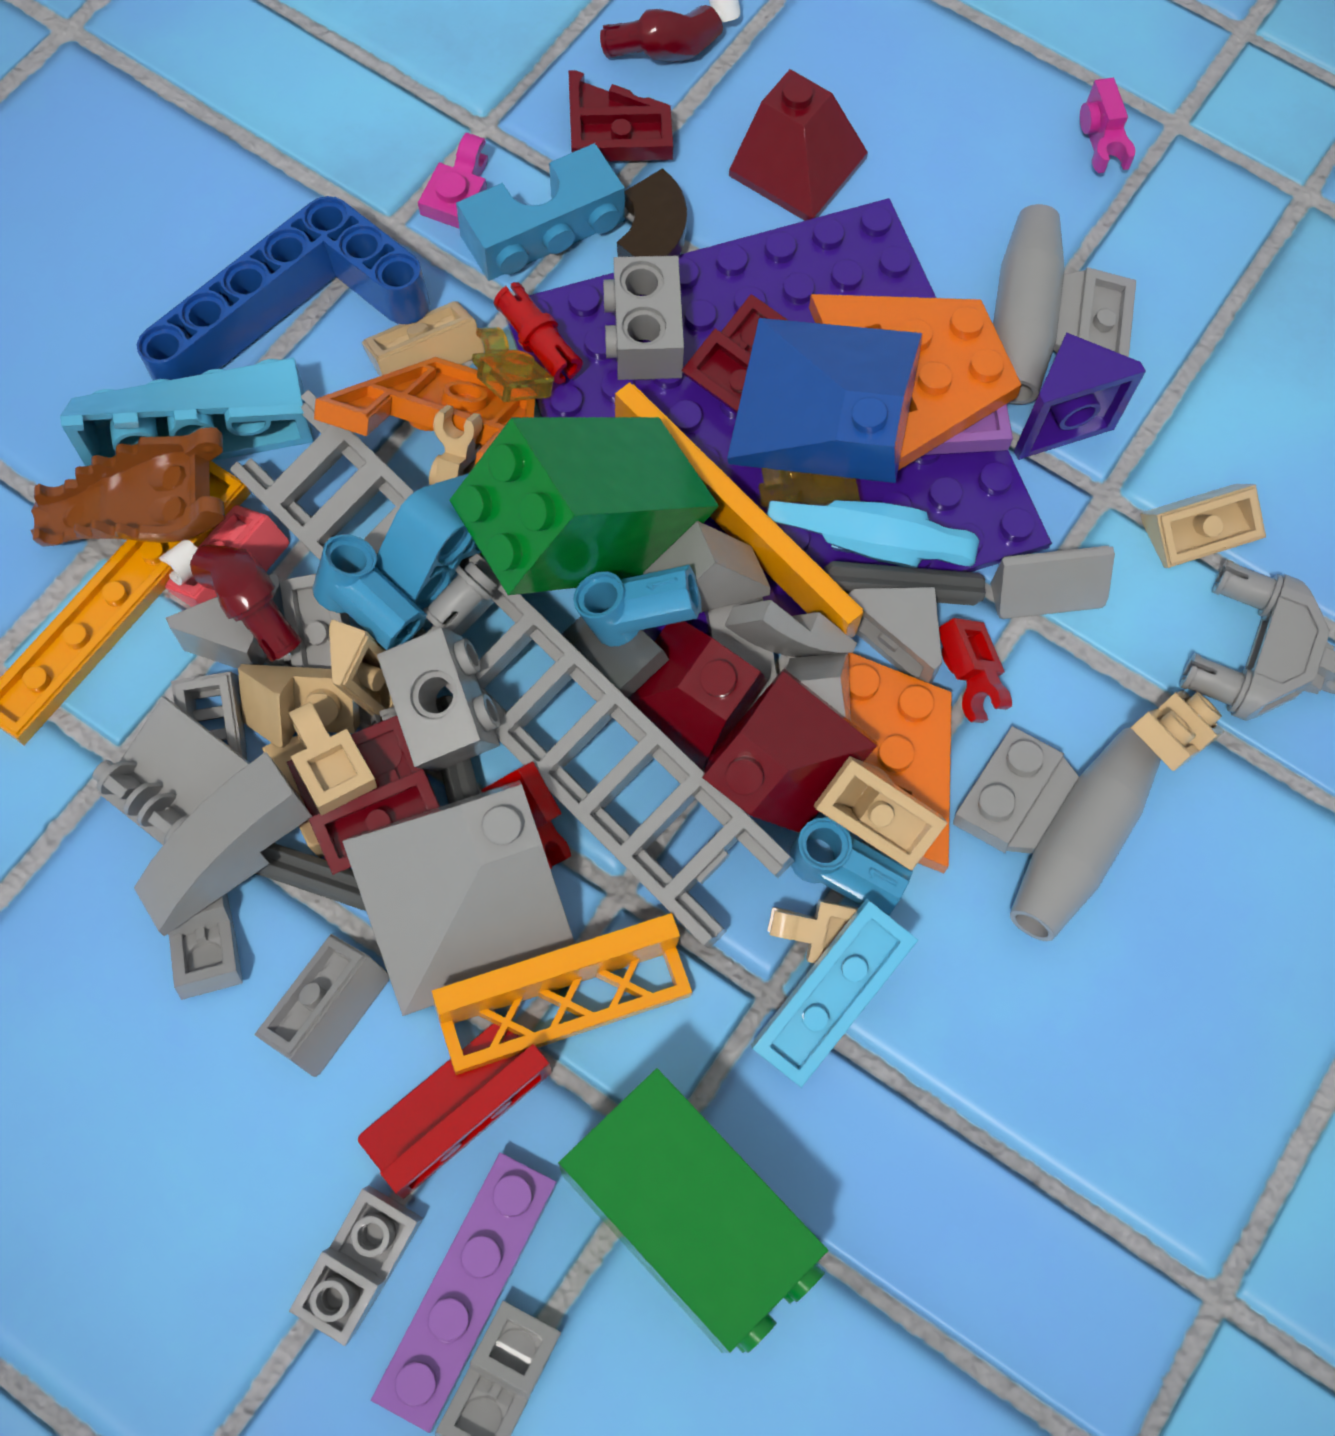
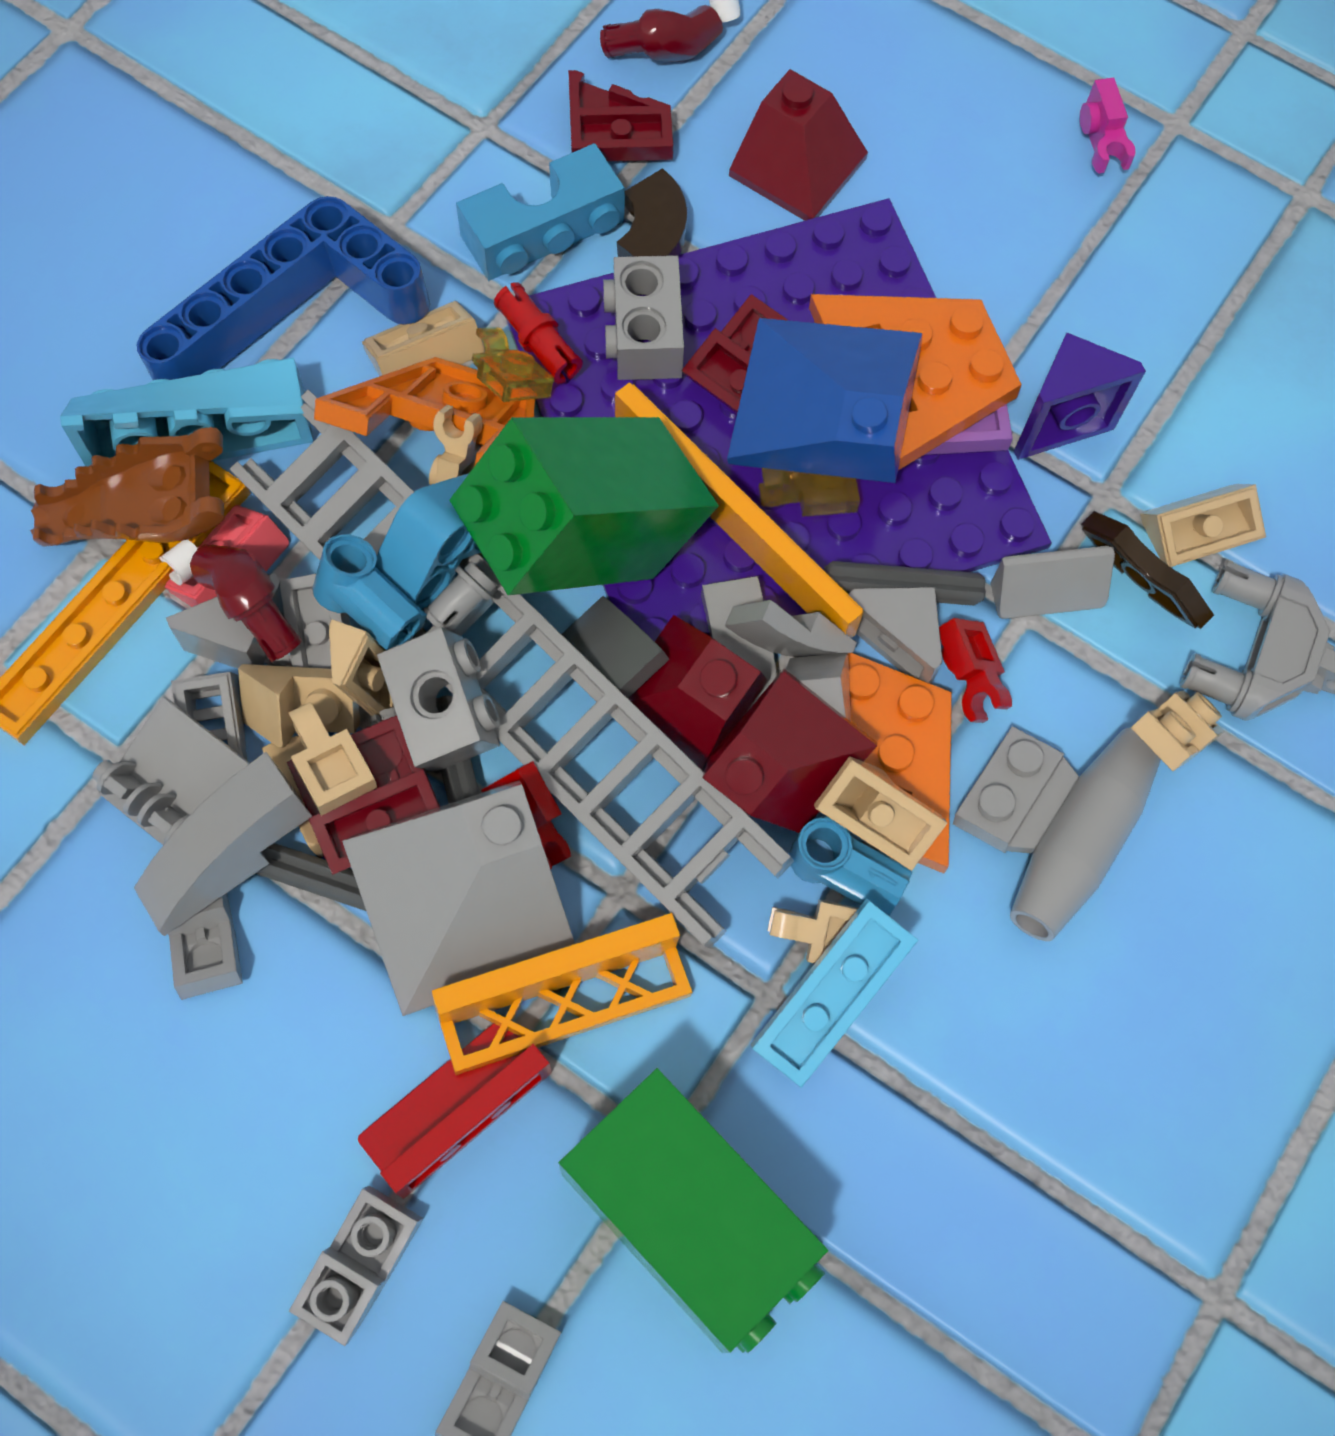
(323, 1005): light grey slope -> none
(456, 182): dark pink plate -> none
(464, 1293): medium lavender plate -> none
(622, 607): dark azure piece -> none
(723, 566): light grey slope -> none
(880, 531): medium azure animal -> none
(1043, 303): light grey plate -> none
(1164, 585): none -> dark brown tile

